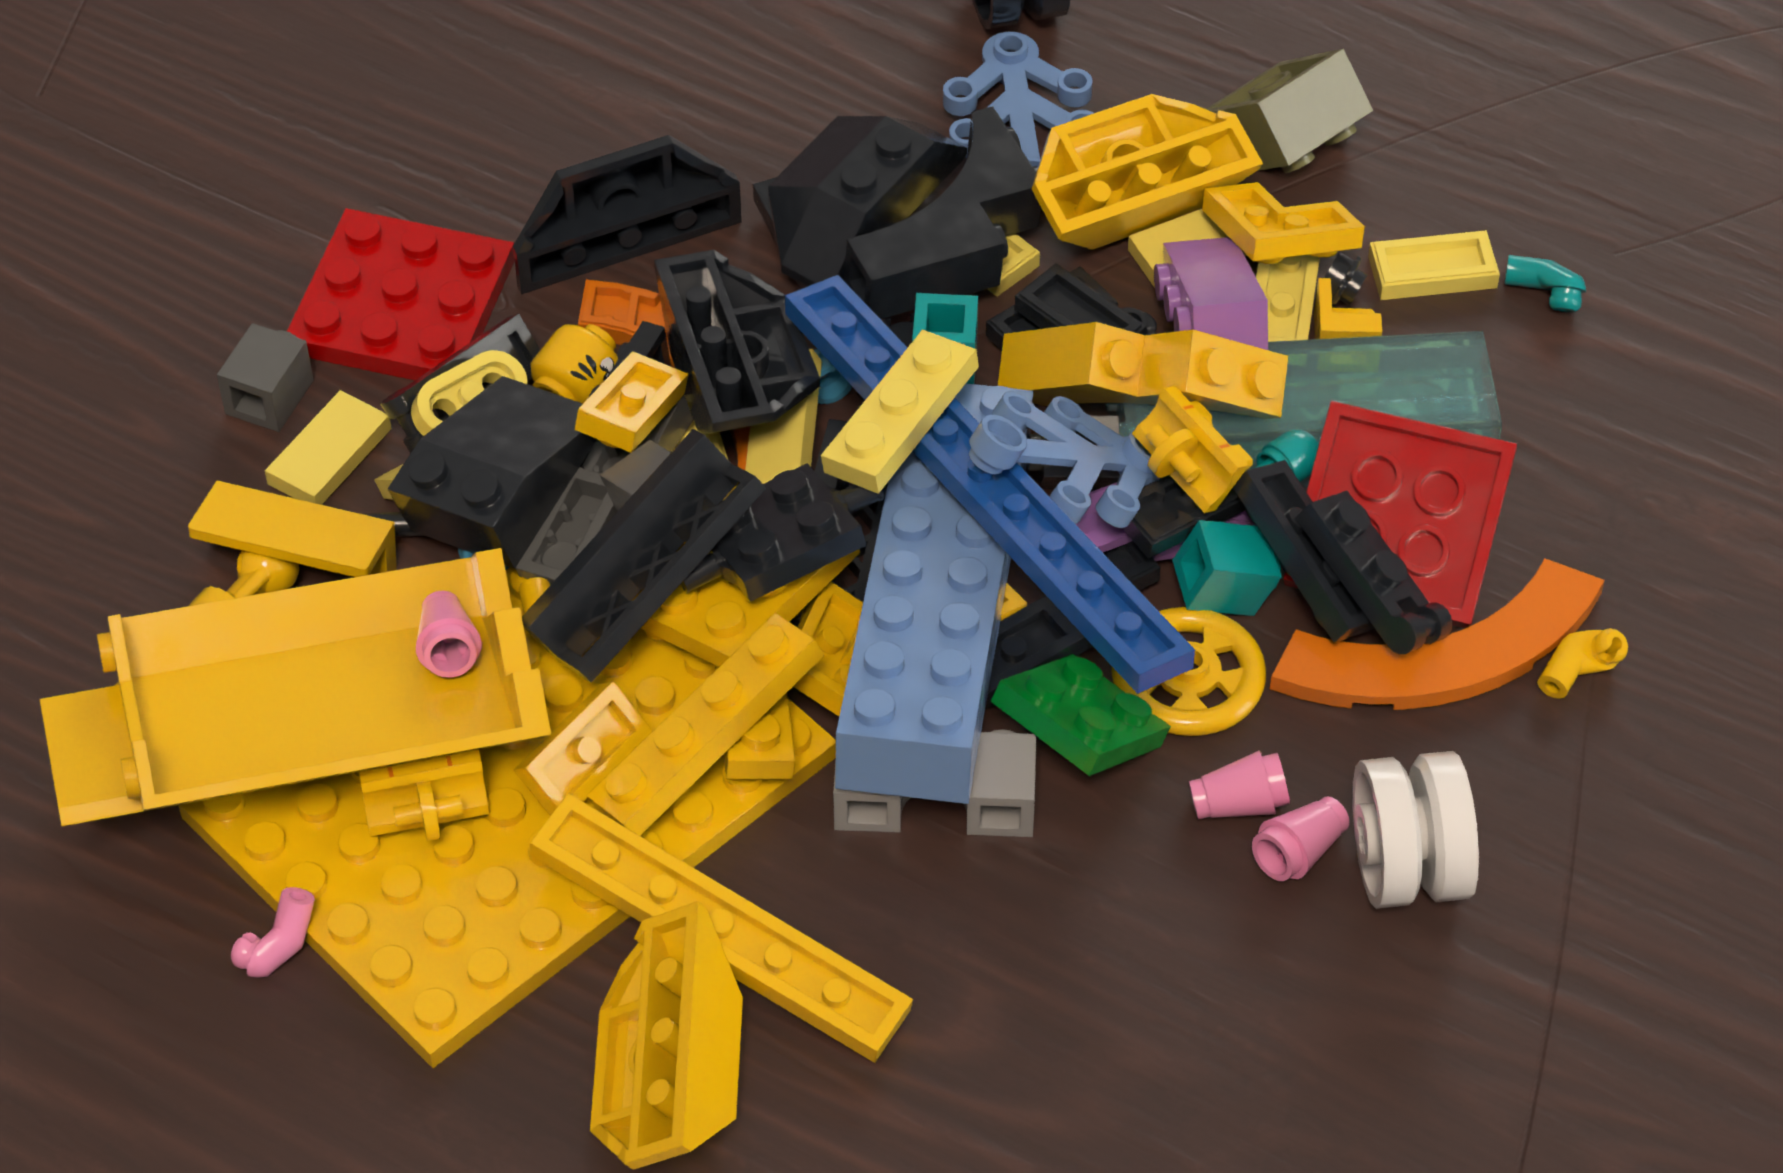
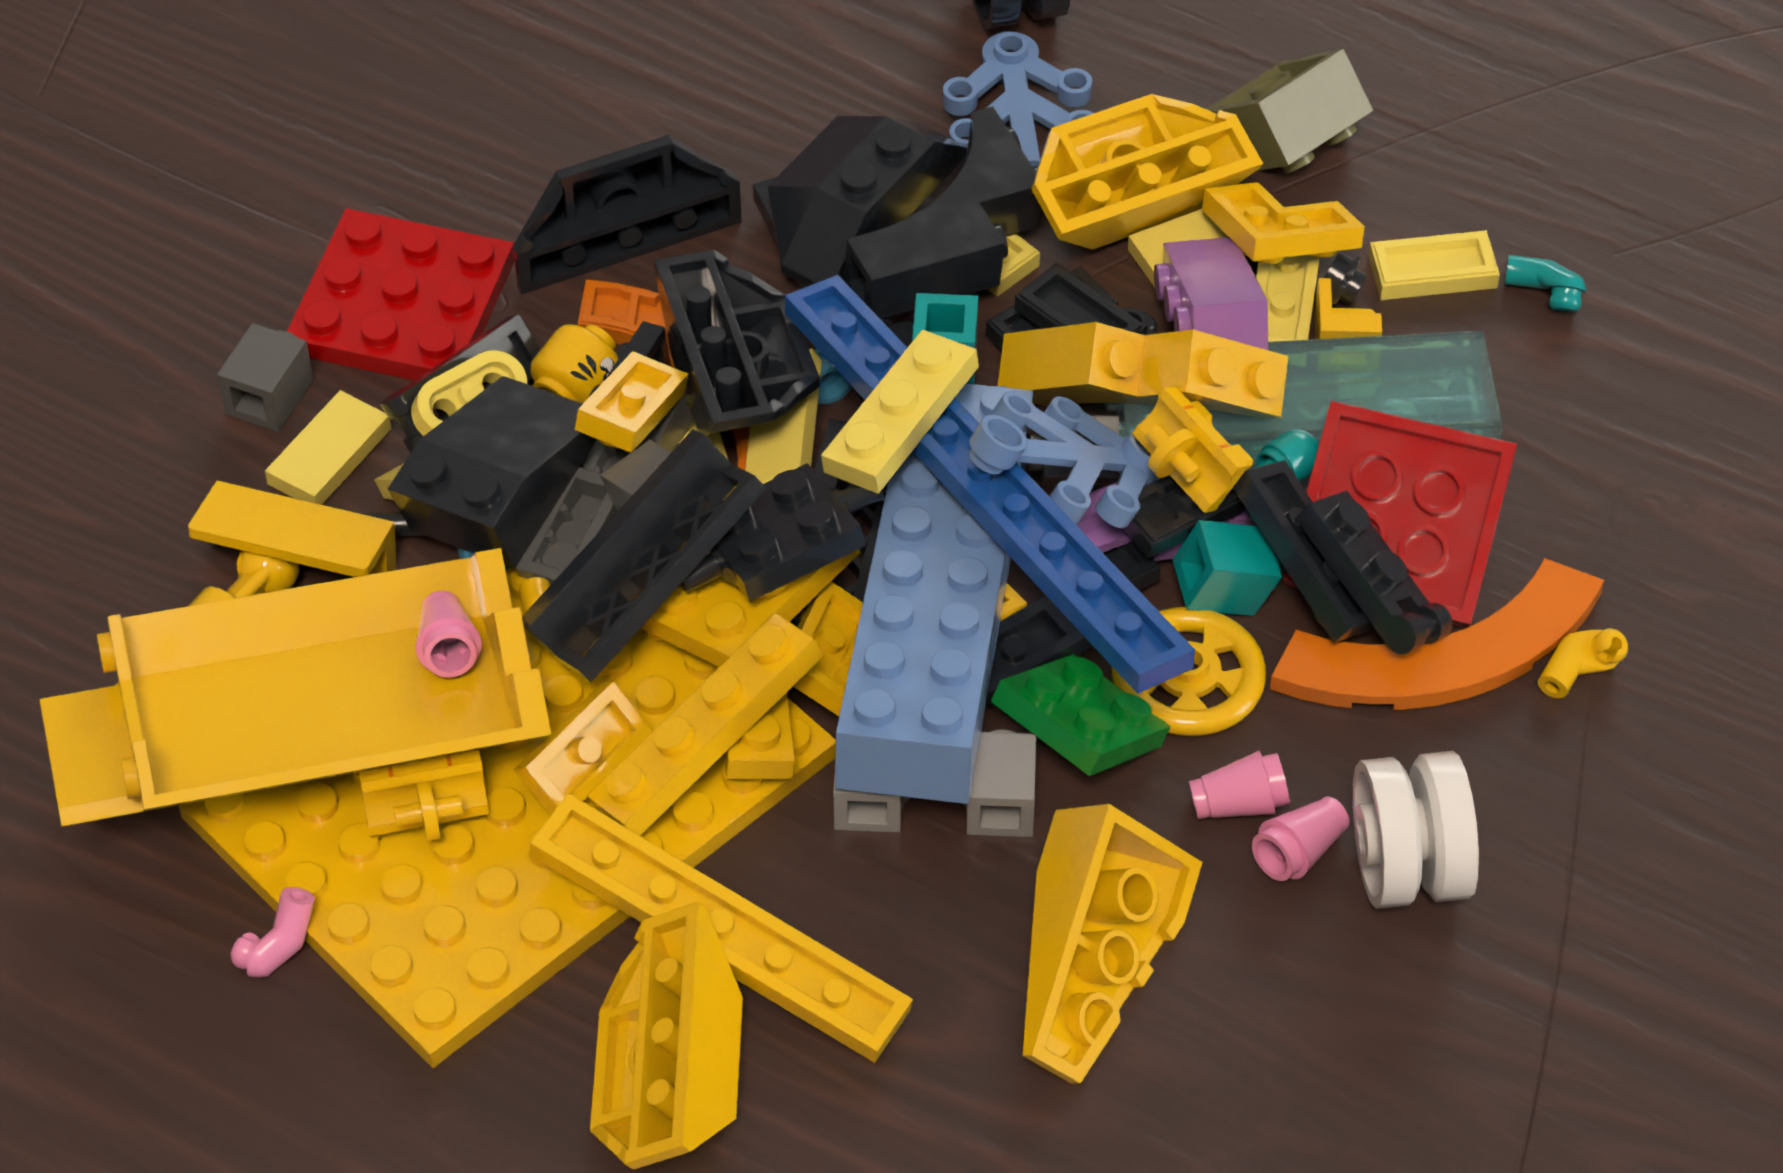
(1099, 916): none -> yellow wedge

